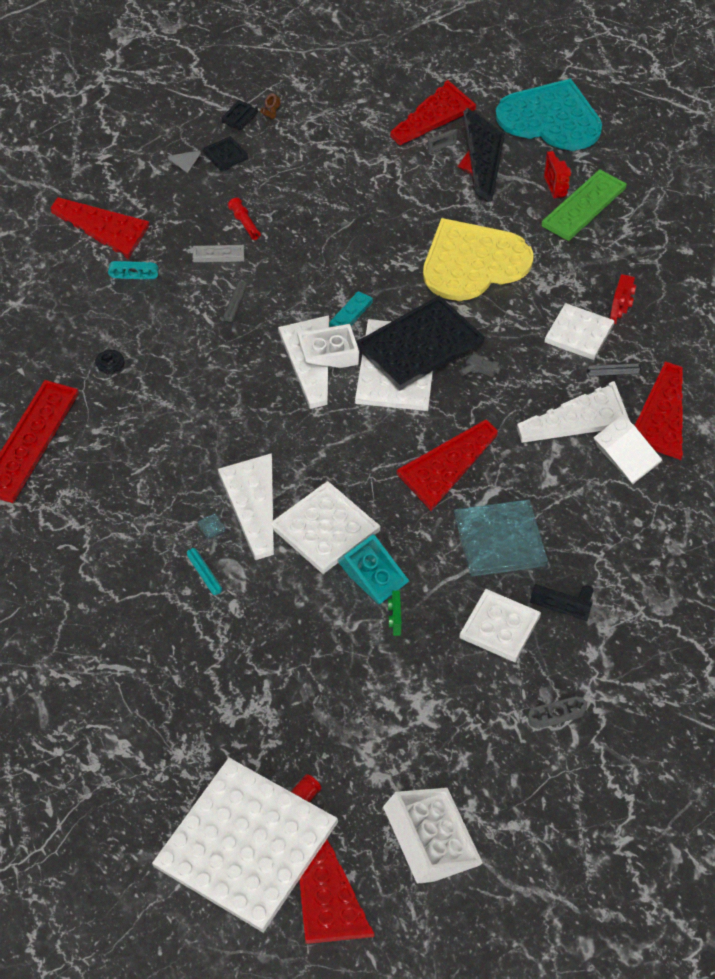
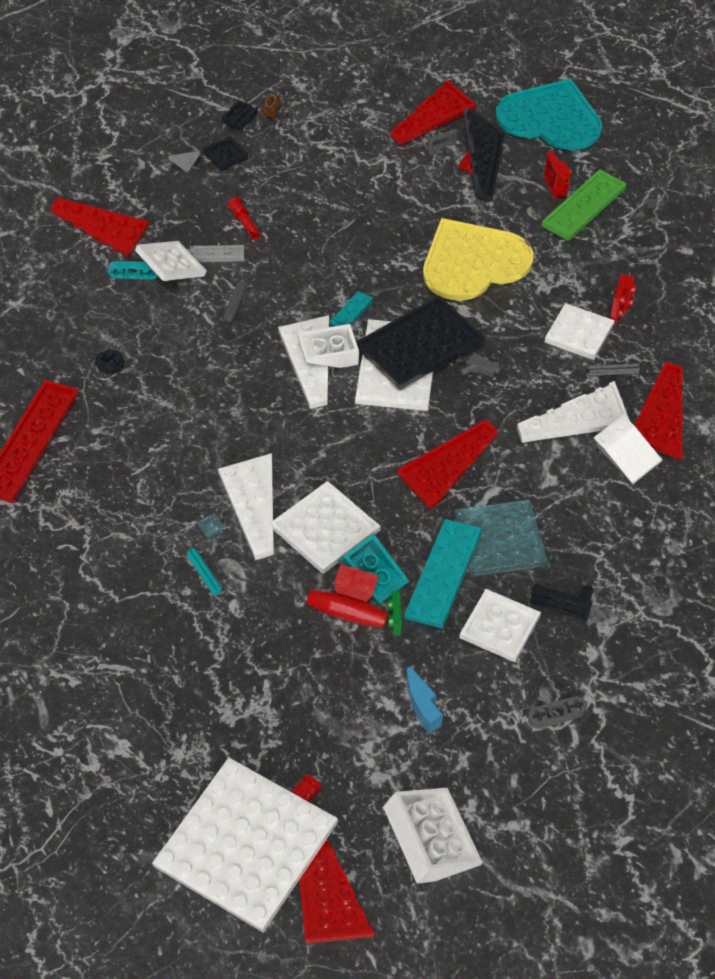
(170, 260): none -> white plate
(350, 600): none -> red plate
(423, 701): none -> dark azure slope
(443, 574): none -> teal plate

